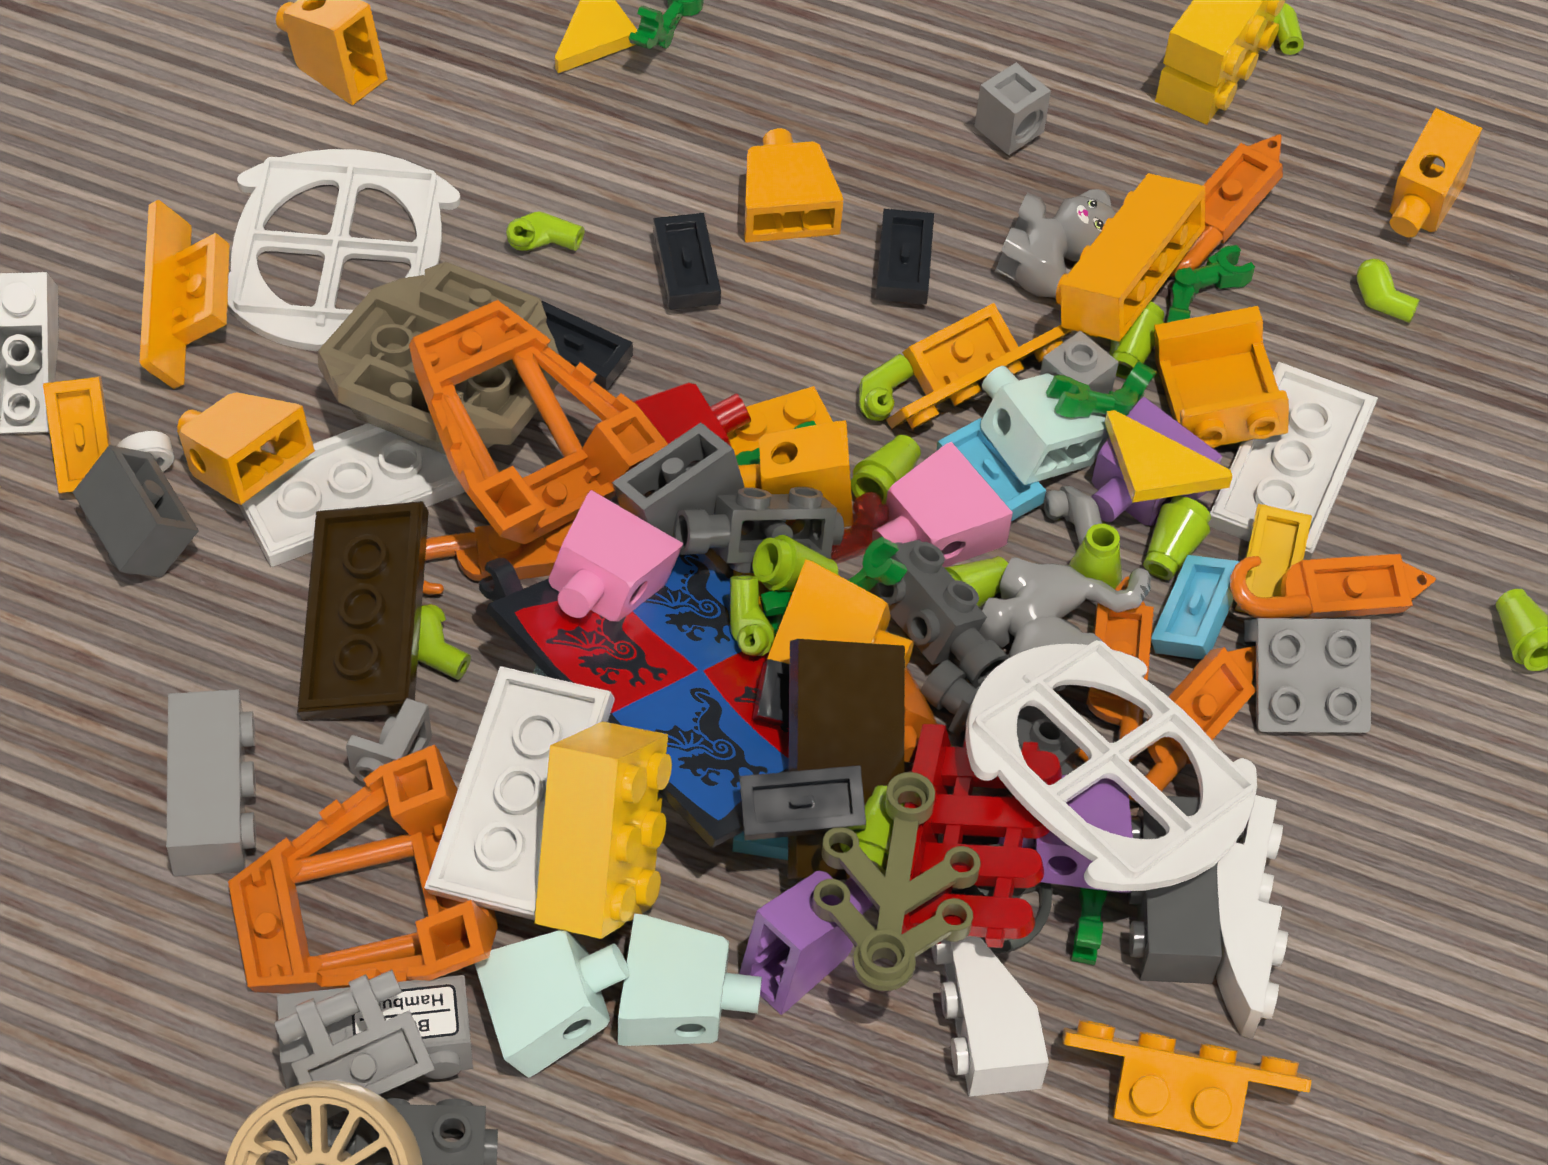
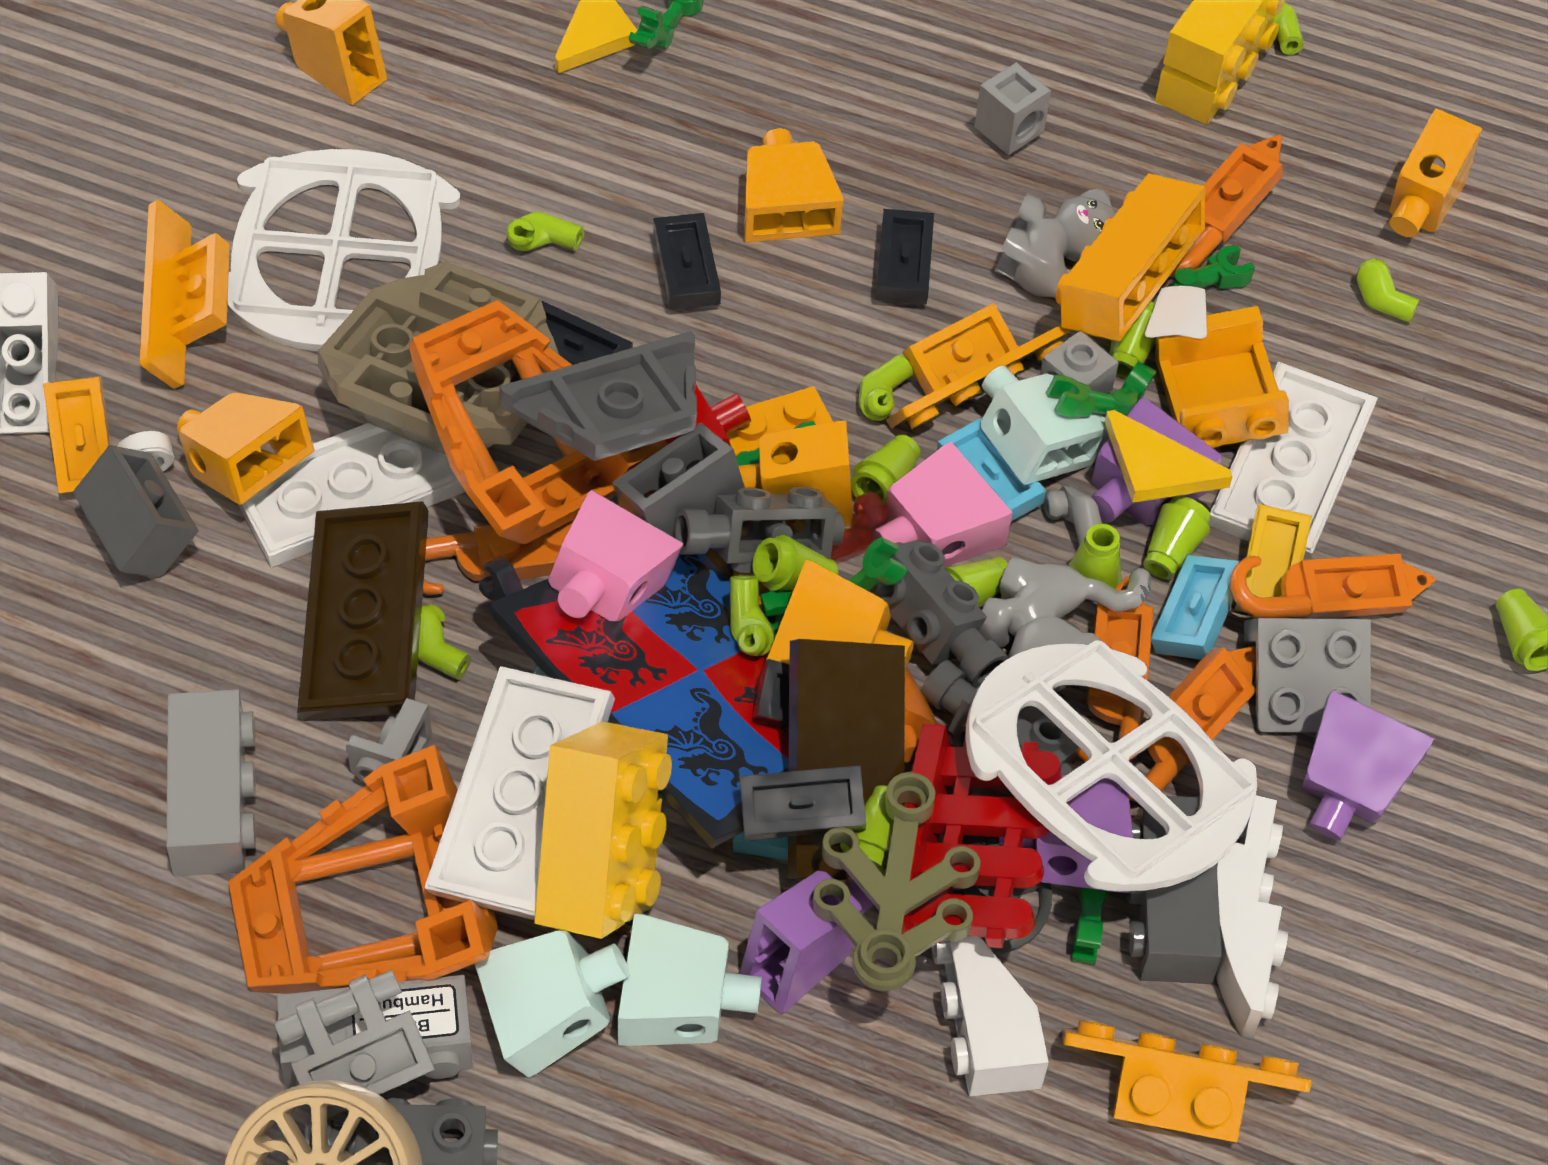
(613, 399): none -> dark grey wing
(1179, 312): none -> white sticker
(1359, 764): none -> medium lavender torso

